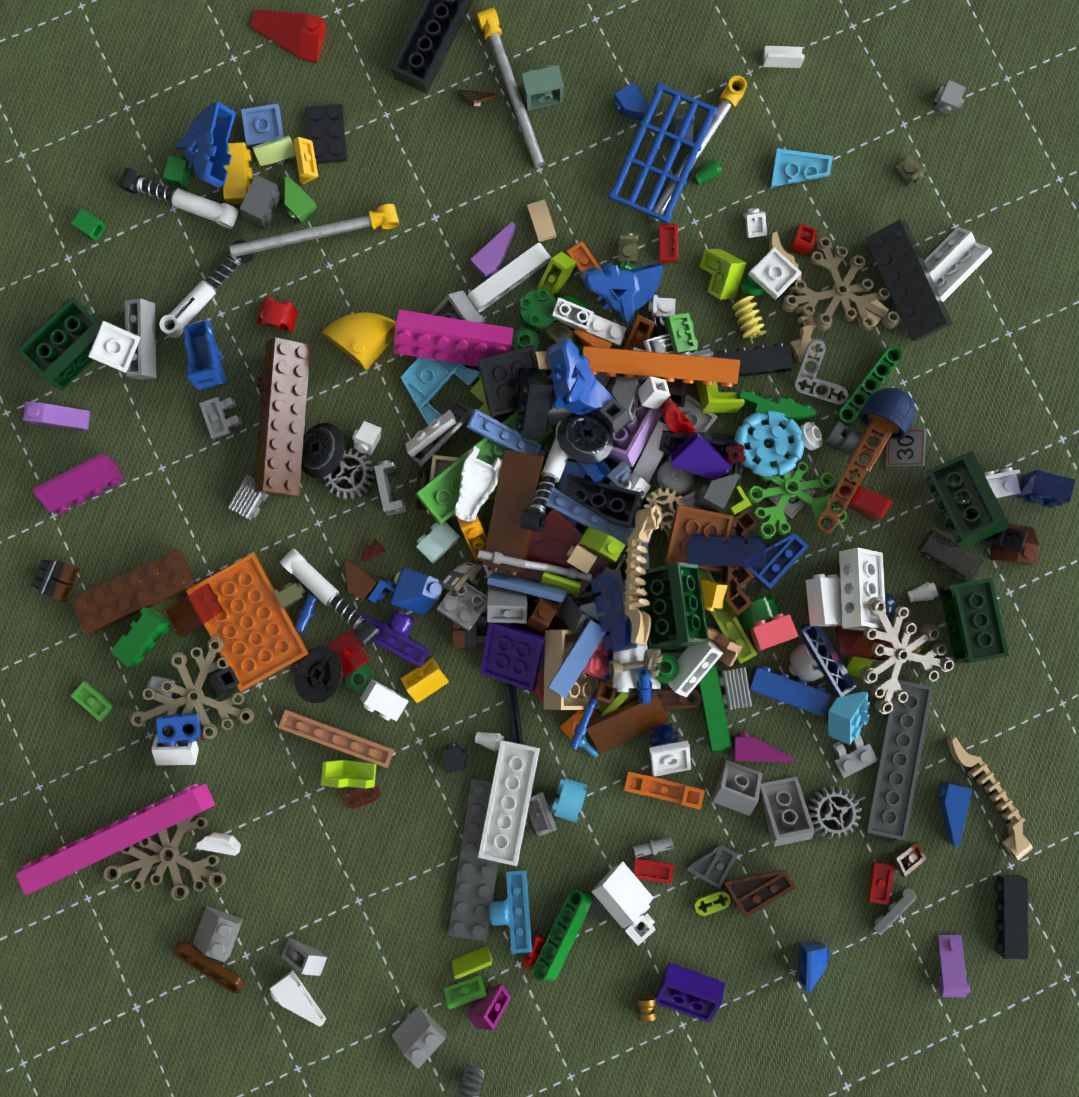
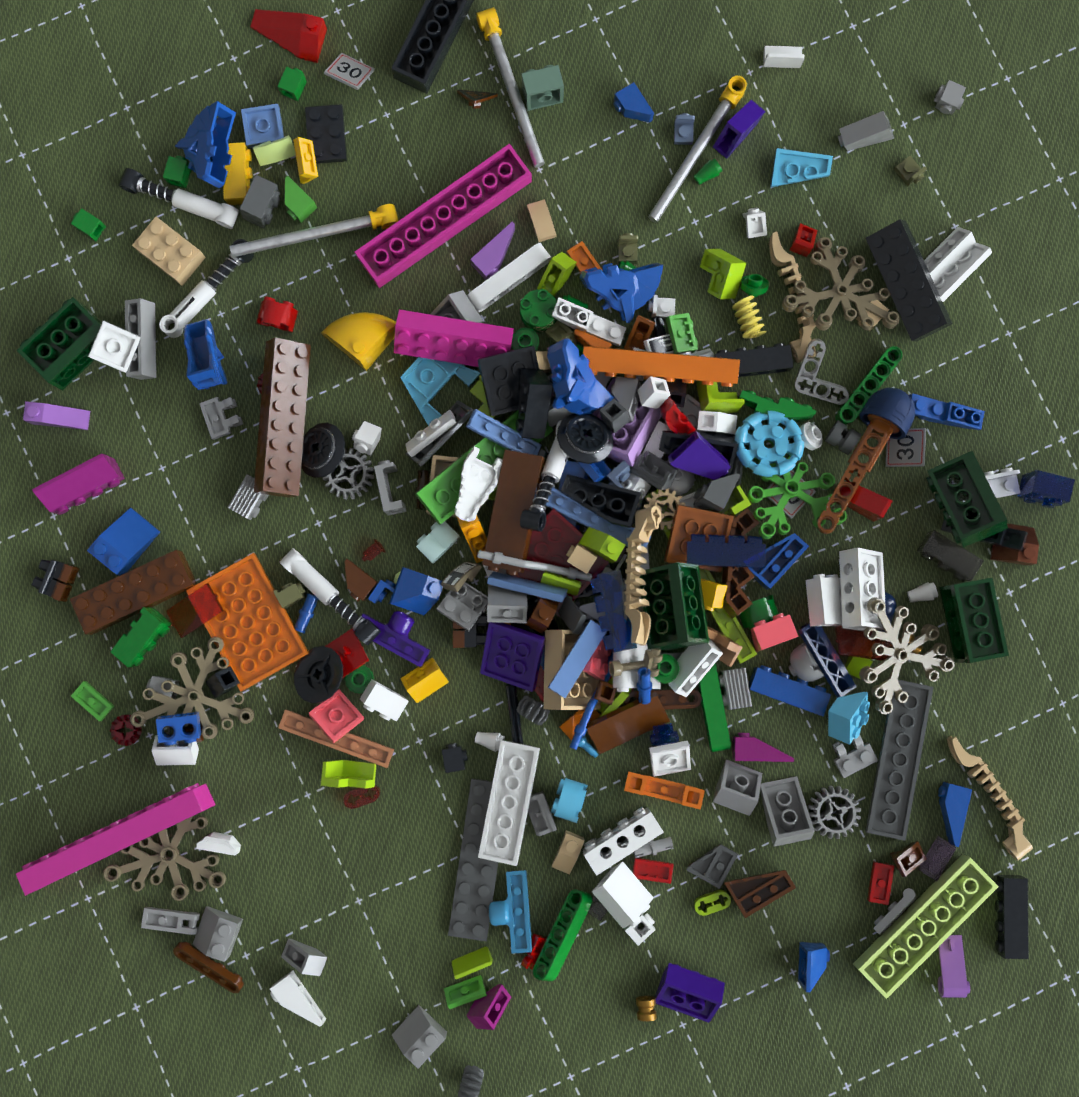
(118, 736): none -> dark red gear
(124, 542): none -> blue slope
(169, 251): none -> tan brick
(169, 920): none -> light grey plate
(292, 83): none -> green brick
(336, 716): none -> coral plate
(349, 71): none -> light grey piece
(444, 216): none -> dark pink brick
(532, 710): none -> dark grey gear
(568, 852): none -> tan slope
(618, 850): none -> white brick
(654, 470): none -> dark grey hinge
(668, 243): red plate -> none
(678, 140): blue door -> none
(717, 422): none -> white slope
(738, 128): none -> dark purple slope
(739, 449): dark red plate -> none
(774, 273): white tile -> none
(866, 132): none -> light grey slope
(925, 925): none -> yellowish green brick
(937, 858): none -> clear purple plate
(947, 413): none -> blue slope

